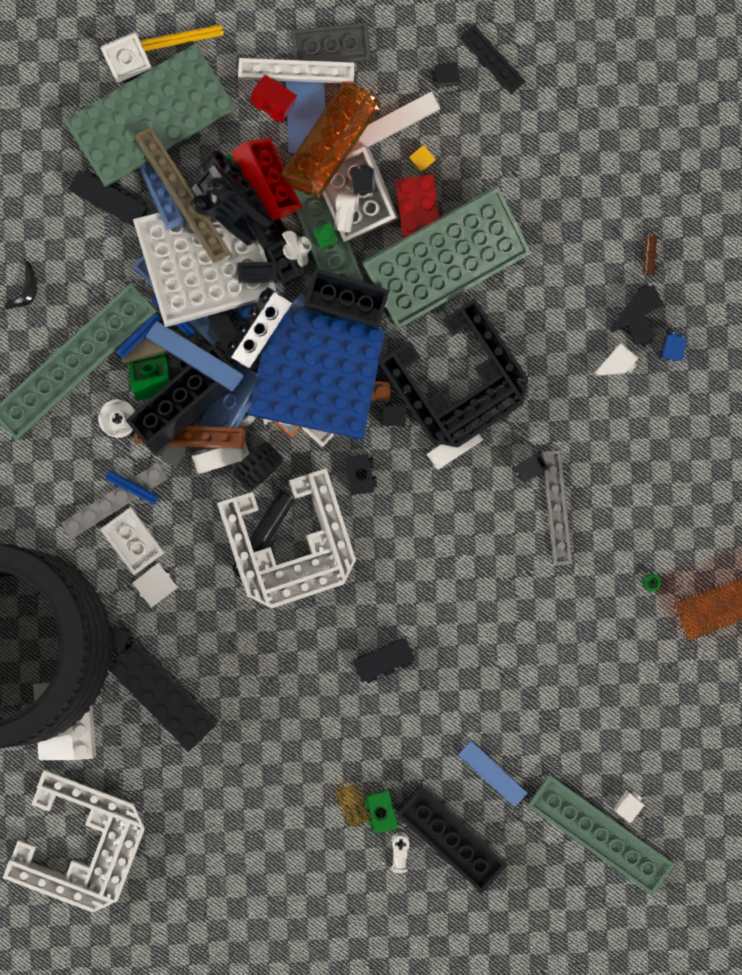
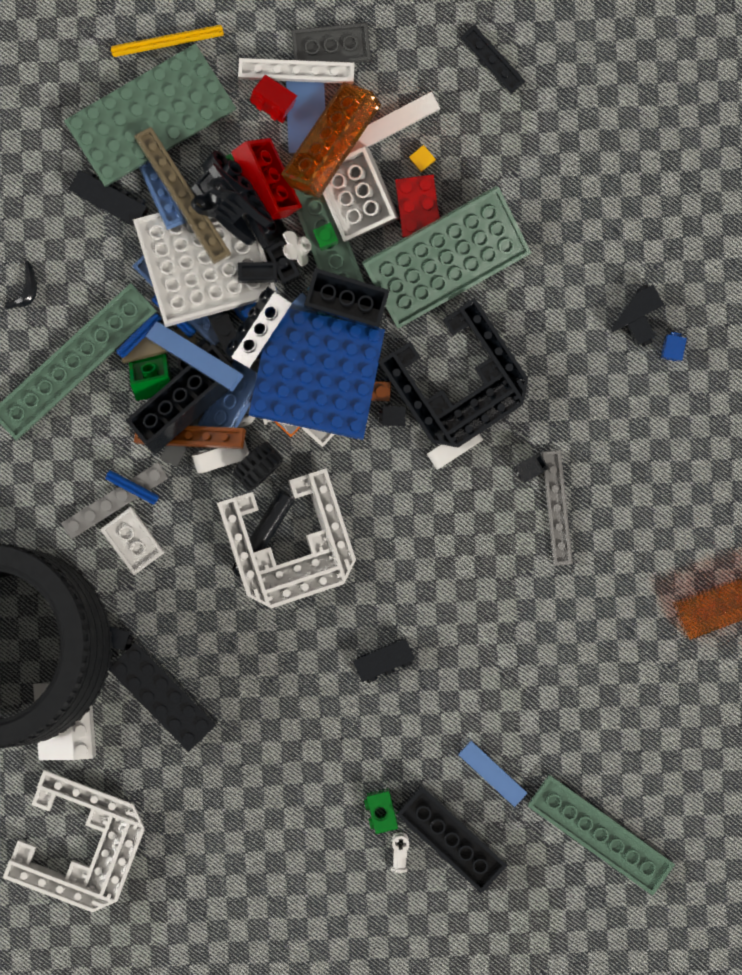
(108, 413): white plate -> none
(126, 57): white plate -> none
(155, 585): white piece -> none
(346, 207): white piece -> none
(358, 462): black brick -> none
(358, 820): clear yellow tile -> none
(363, 180): black brick -> none
(446, 75): black brick -> none
(617, 362): white slope -> none
(629, 805): white brick -> none
(650, 254): reddish brown pin -> none
(651, 587): green plate -> none

